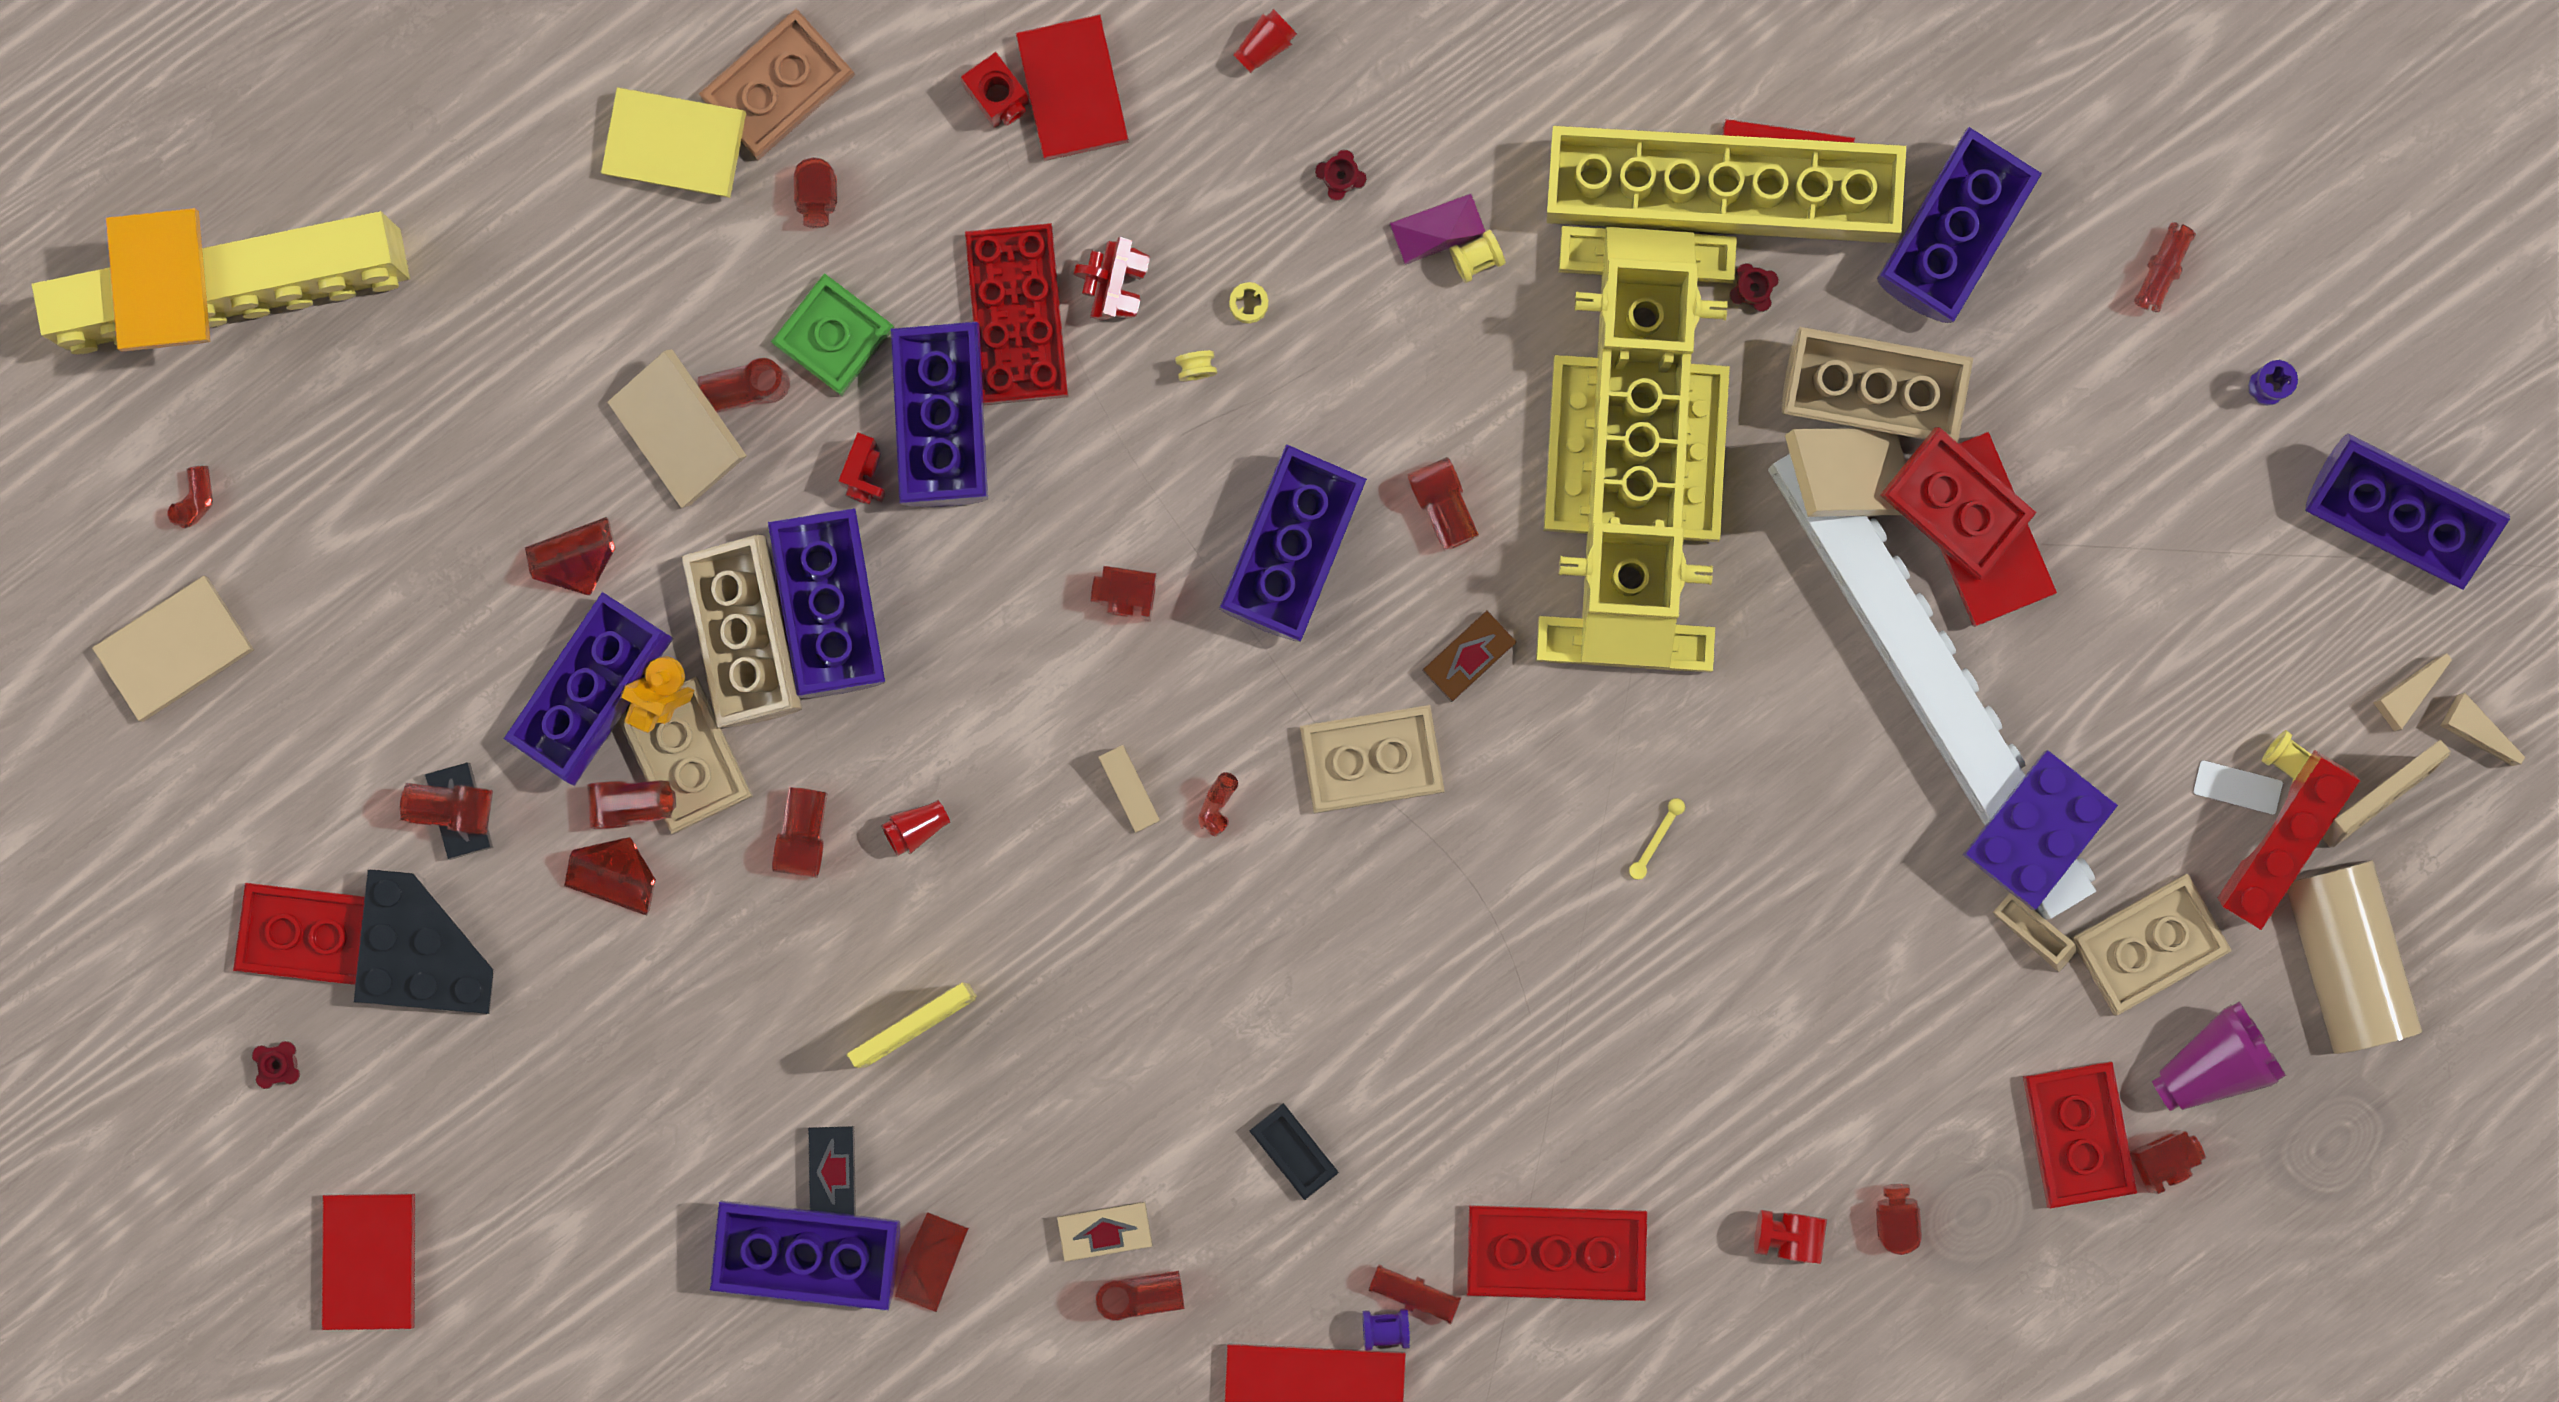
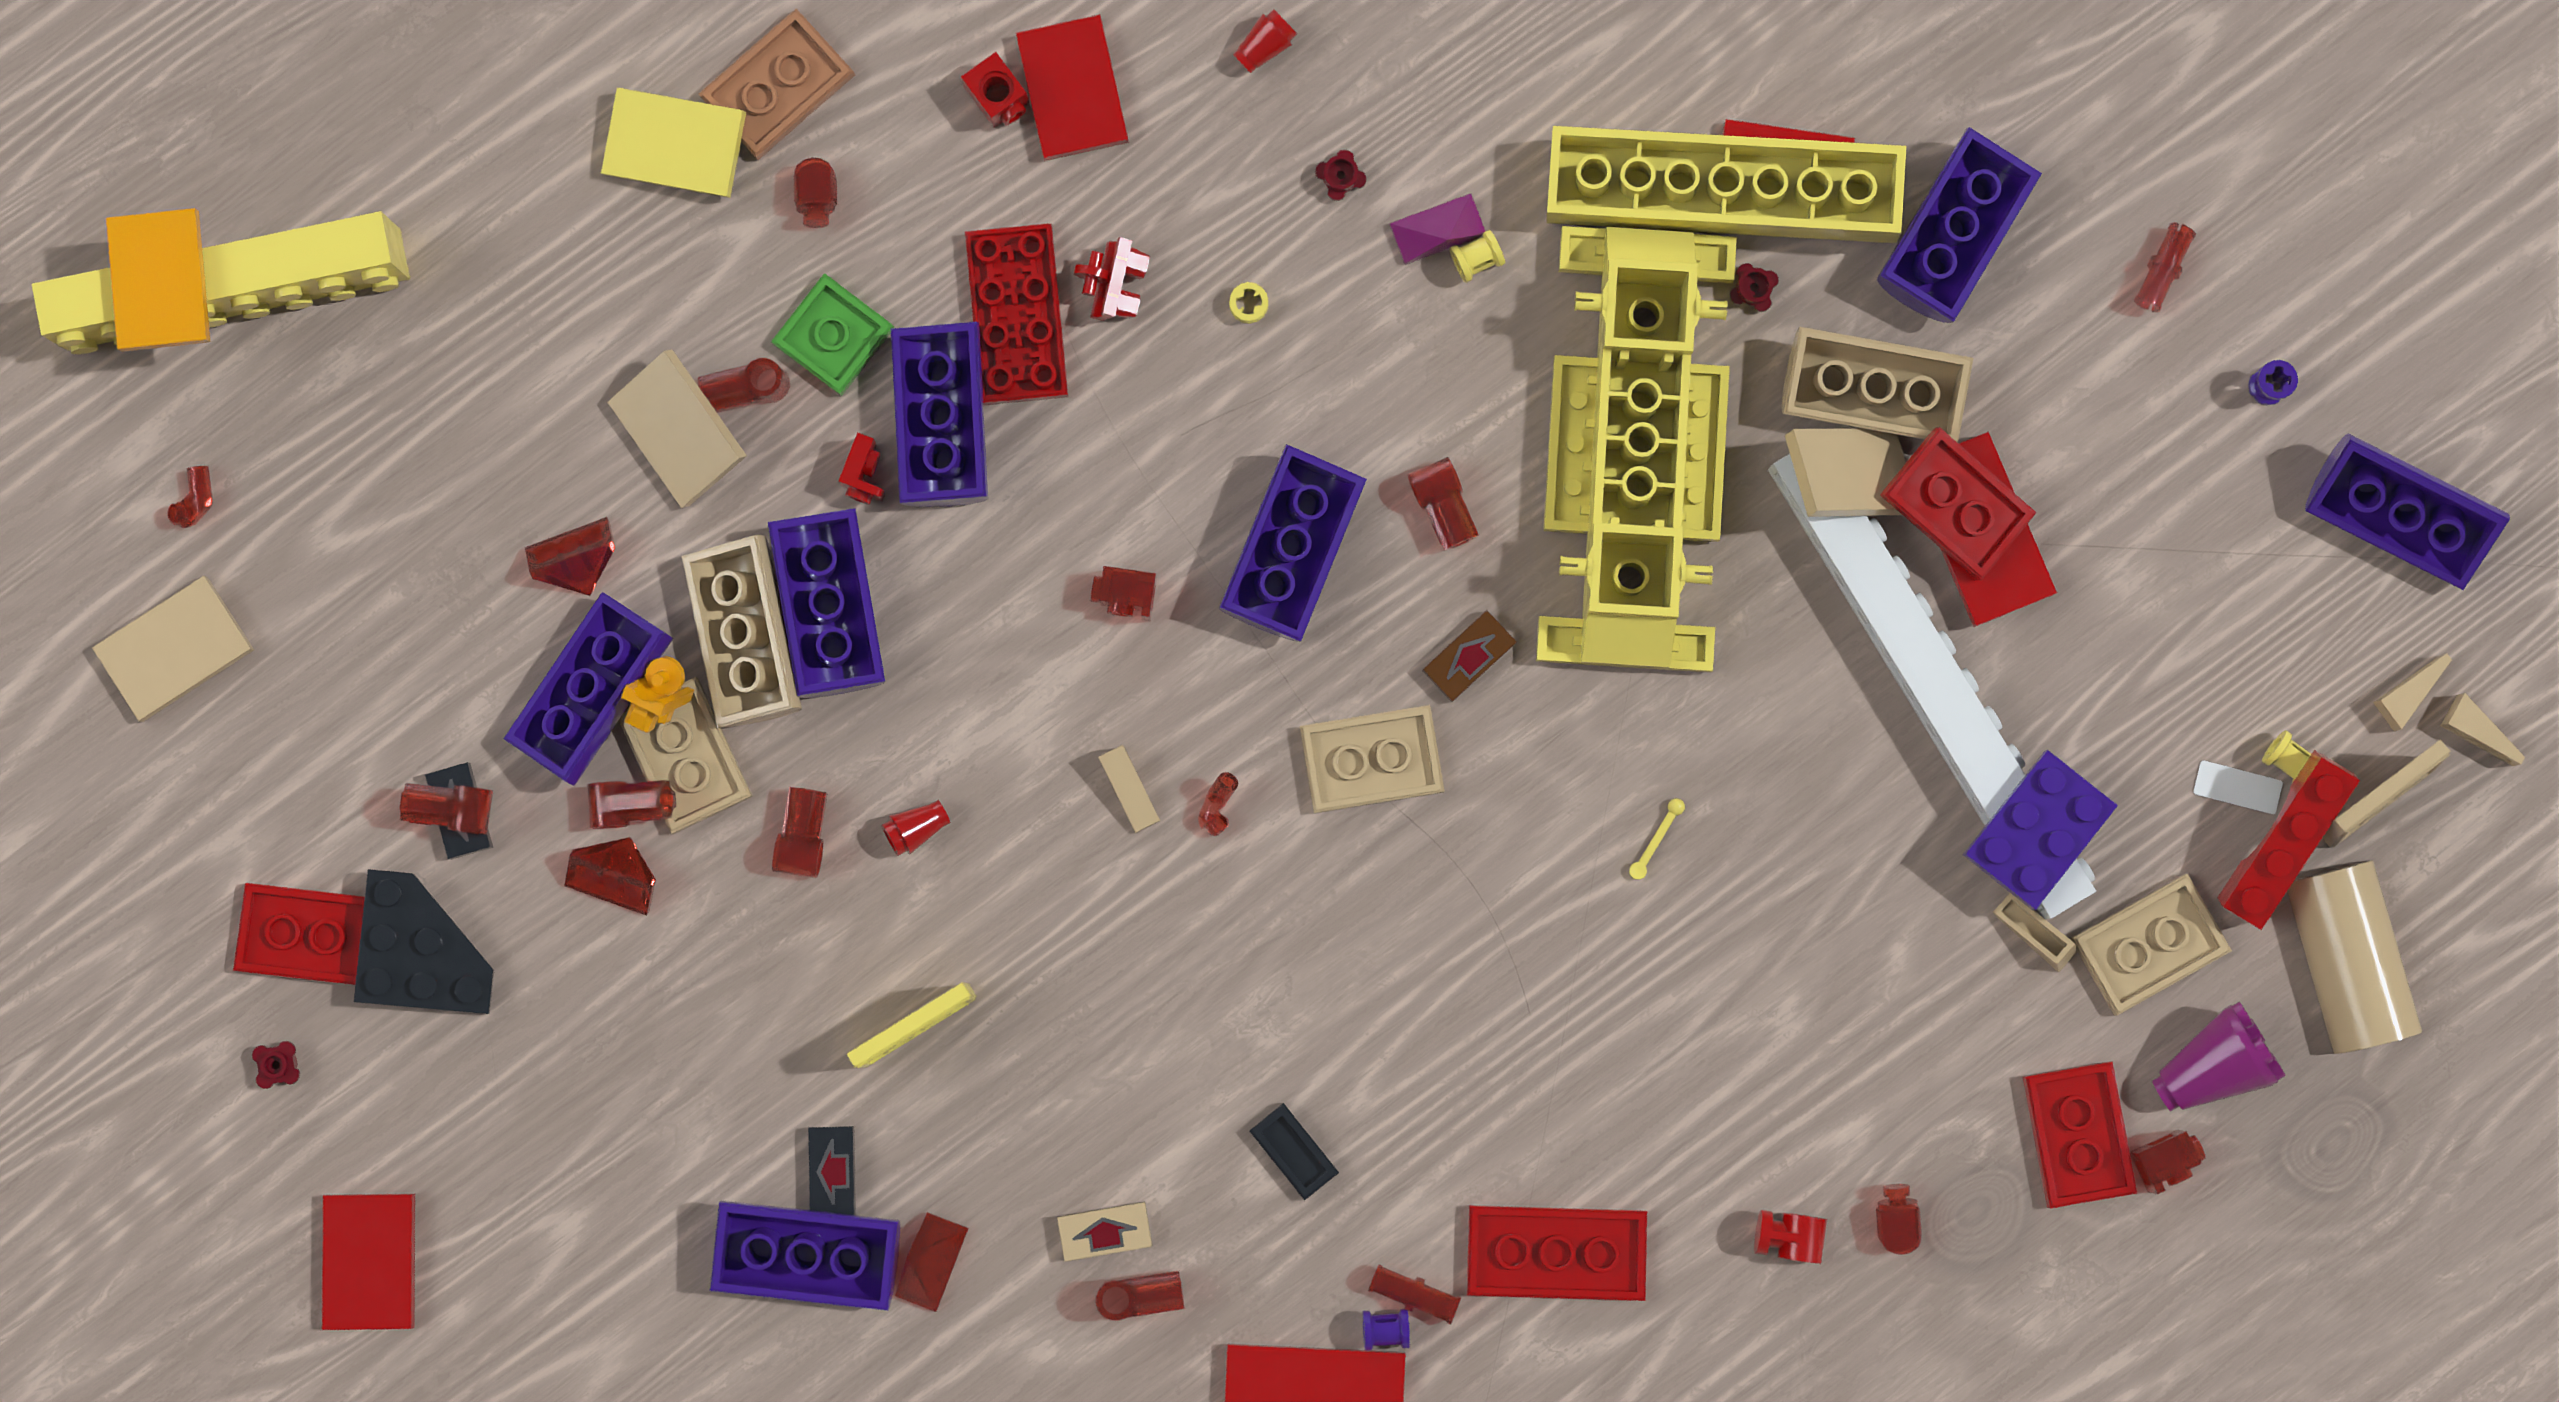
(1196, 365): light yellow bush -> none

